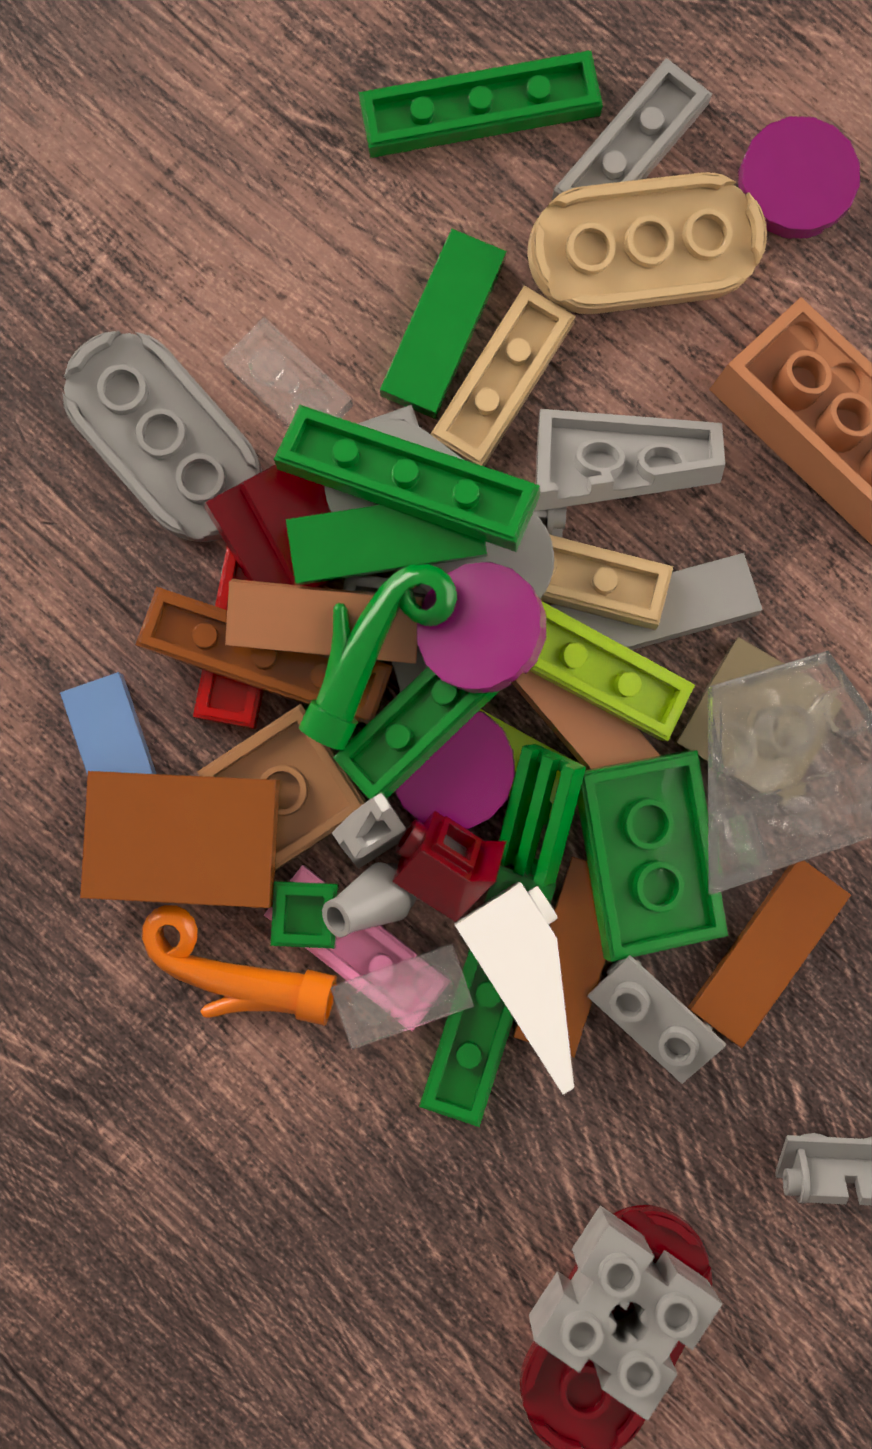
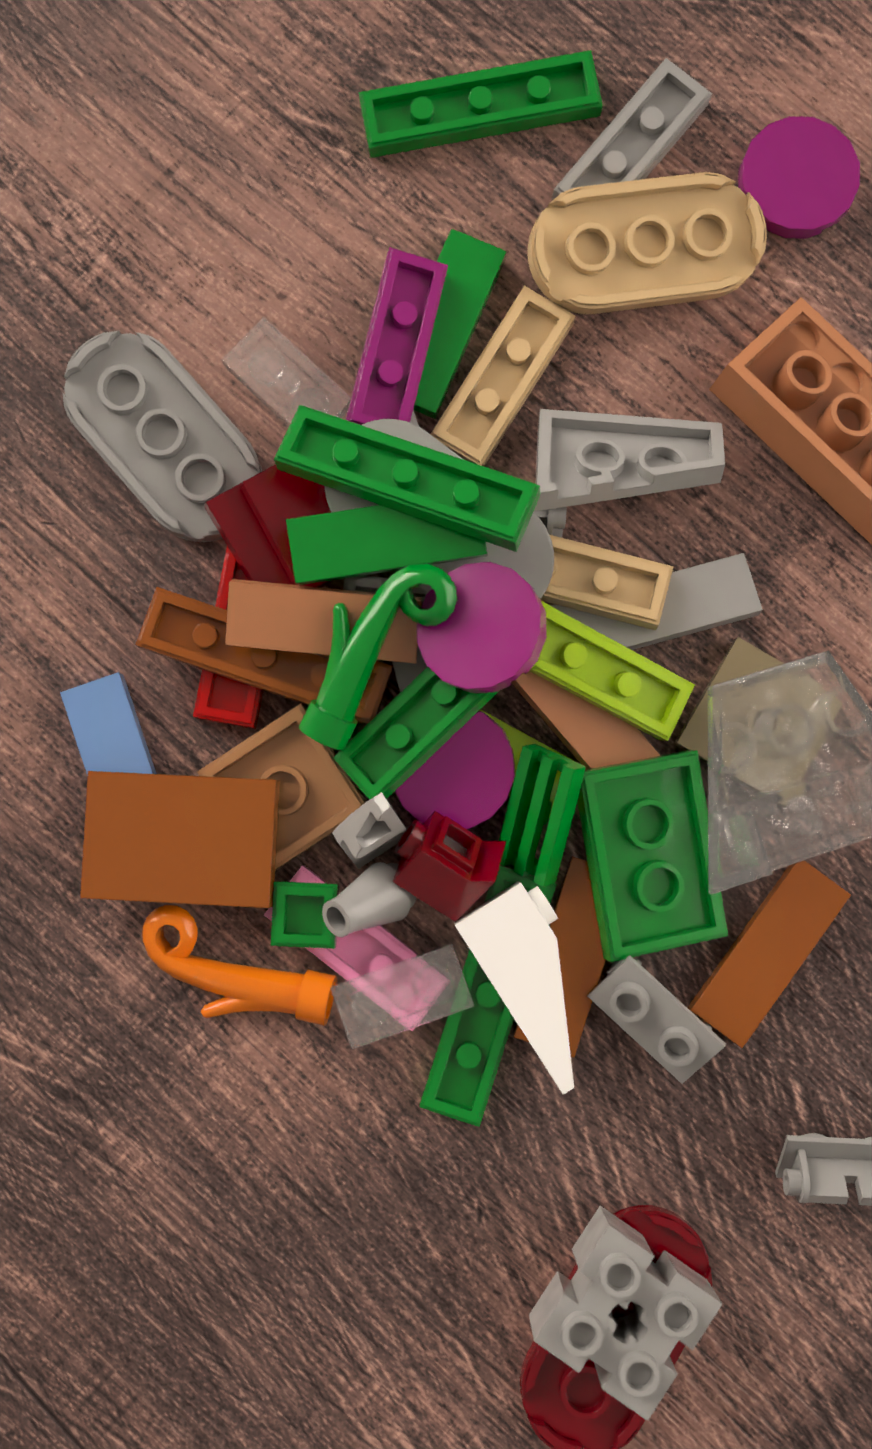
(397, 338): none -> magenta tile

